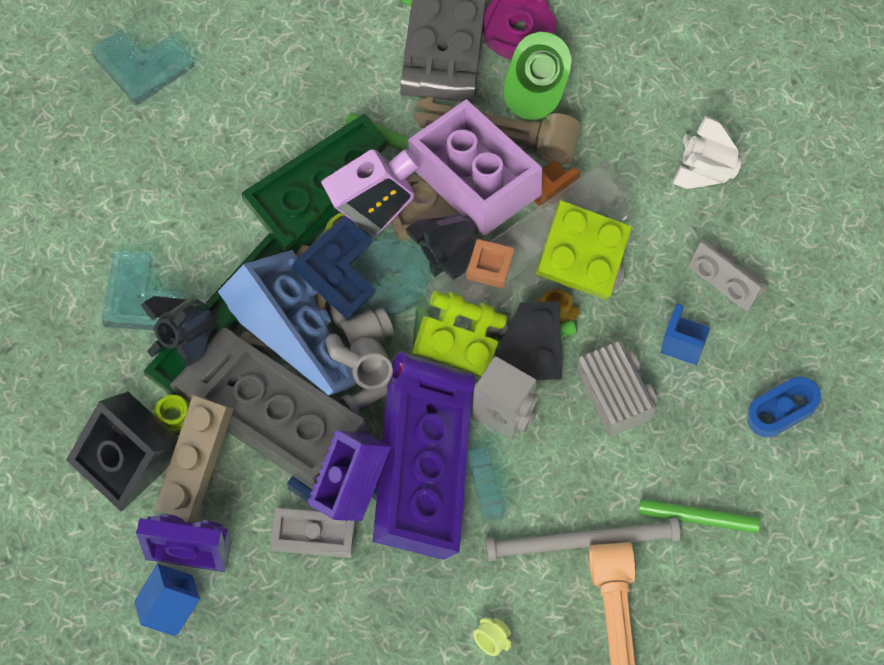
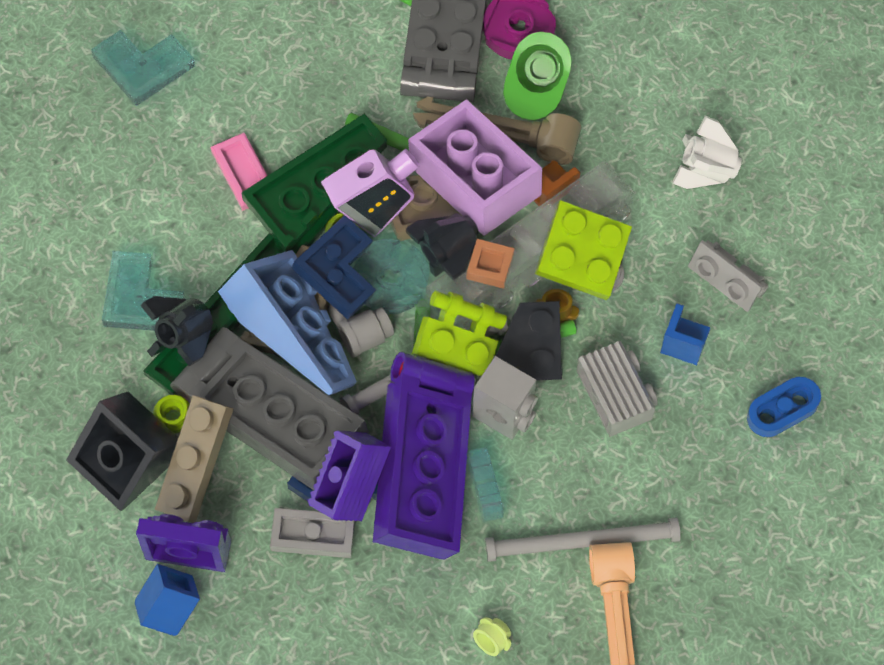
(238, 165): none -> bright pink tile
(366, 358): light grey piece -> none
(700, 515): bright green bar -> none

